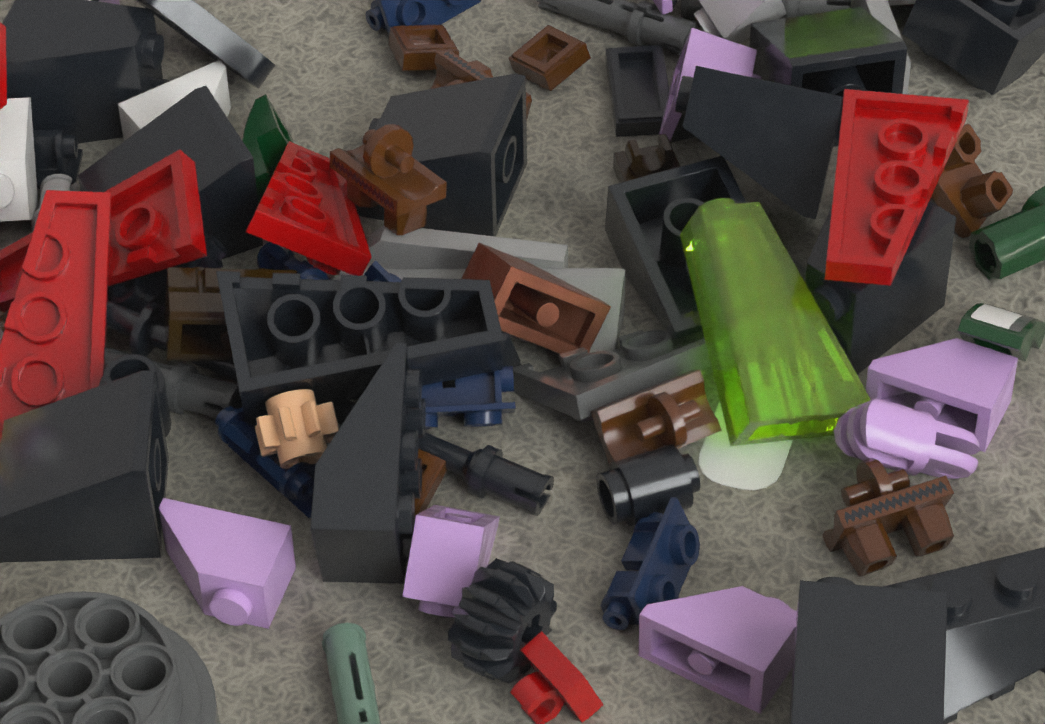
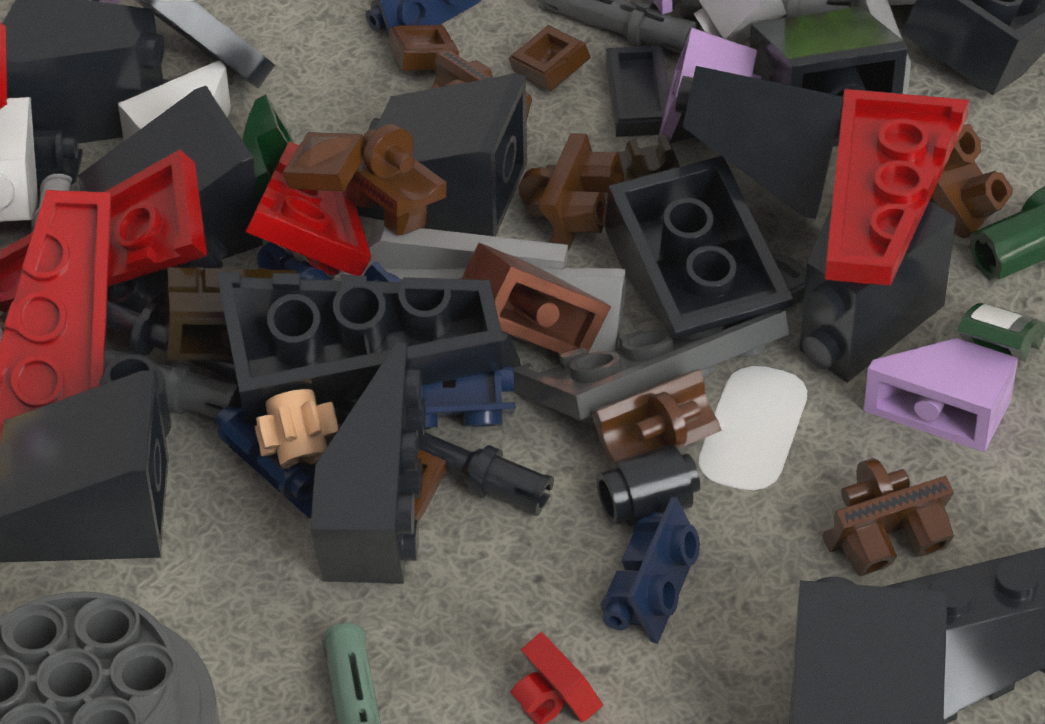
(229, 560): lavender slope -> none
(325, 161): none -> reddish brown tile
(445, 554): lavender slope -> none
(499, 617): black gear -> none
(572, 189): none -> reddish brown hips
(723, 642): lavender slope -> none
(763, 331): clear neon green slope -> none
(906, 440): lavender arm -> none

